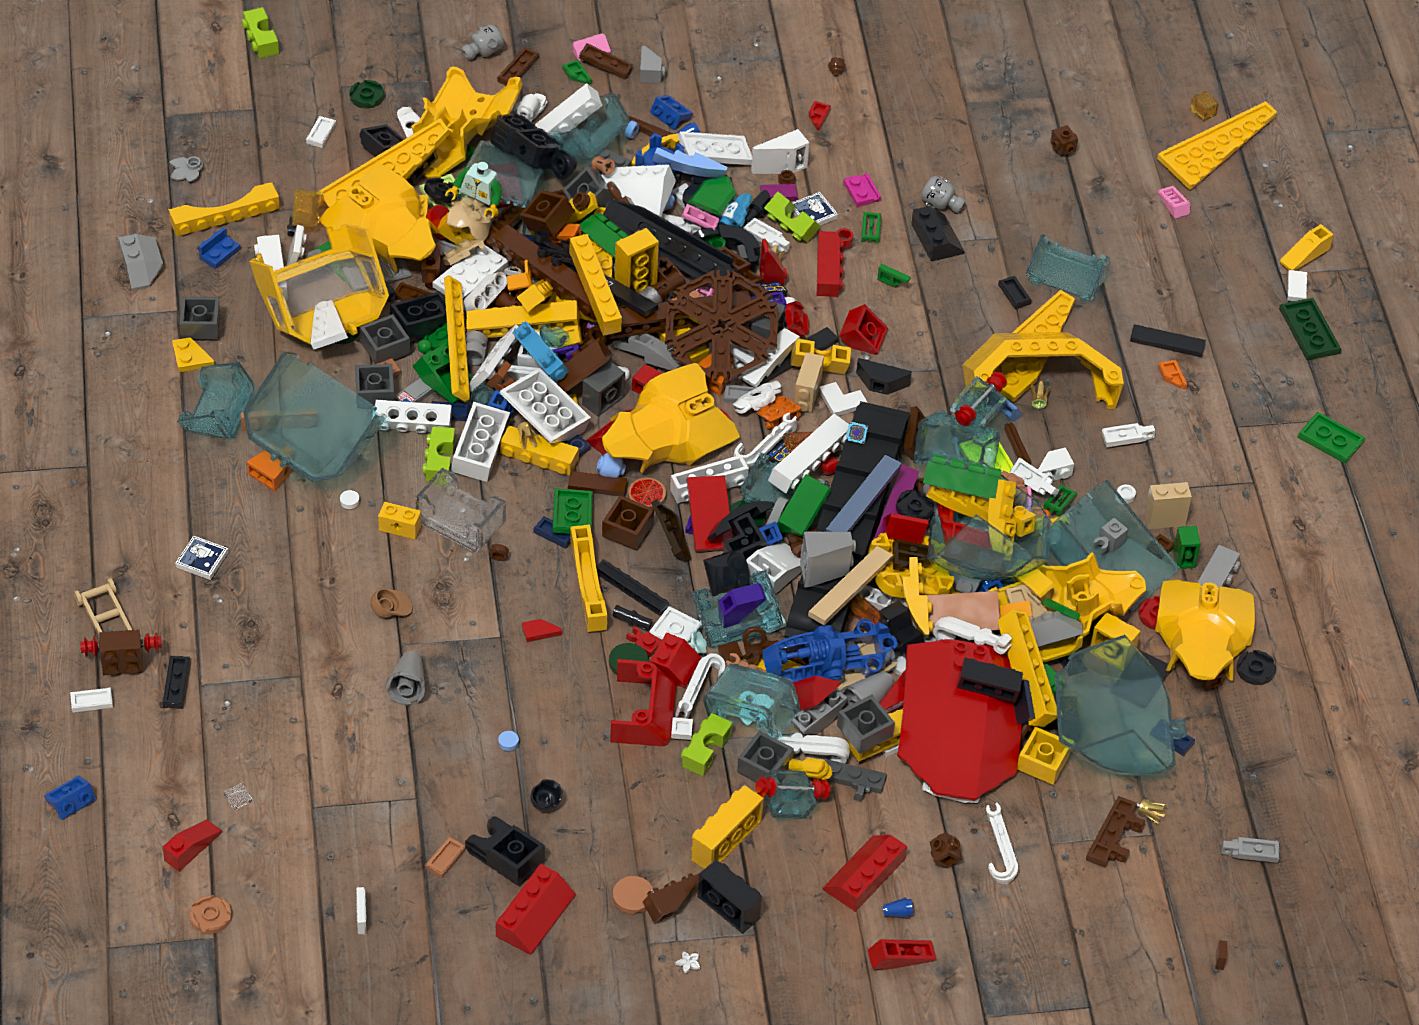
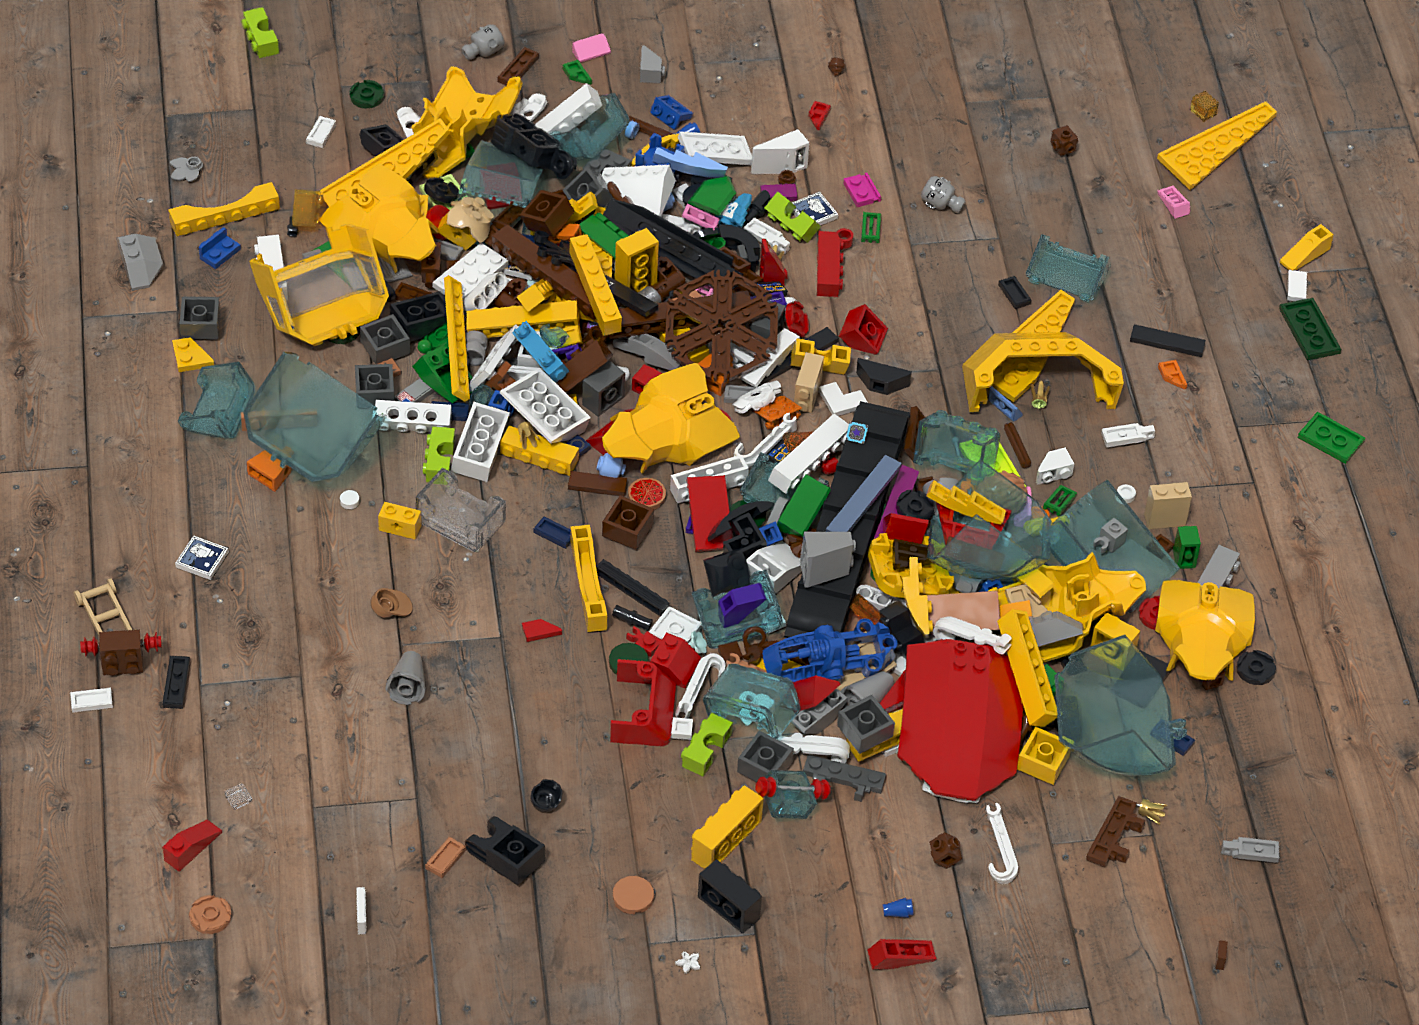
(70, 796): blue bracket -> none
(296, 250): white tile -> none
(326, 325): white wing -> none
(466, 246): tan wing -> none
(480, 184): torso -> none
(498, 552): reddish brown tile -> none
(508, 740): light blue tile -> none
(520, 280): light orange bracket -> none
(528, 106): white brick -> none
(534, 910): red slope -> none
(571, 509): green tile -> none
(581, 200): reddish brown plate -> none
(603, 165): nougat bush -> none
(605, 61): reddish brown tile -> none
(667, 900): reddish brown slope -> none
(673, 530): dark brown wing -> none
(813, 767): yellow arm -> none
(850, 585): tan tile -> none
(866, 870): red slope -> none
(891, 276): green tile -> none
(935, 234): black slope -> none
(959, 479): green windscreen -> none
(980, 400): clear light blue brick -> none
(990, 680): black brick -> none
(1002, 507): yellow slope -> none
(1024, 706): black tile -> none
(1025, 520): yellow brick -> none
(1034, 478): white hinge -> none
(1061, 608): green tile -> none

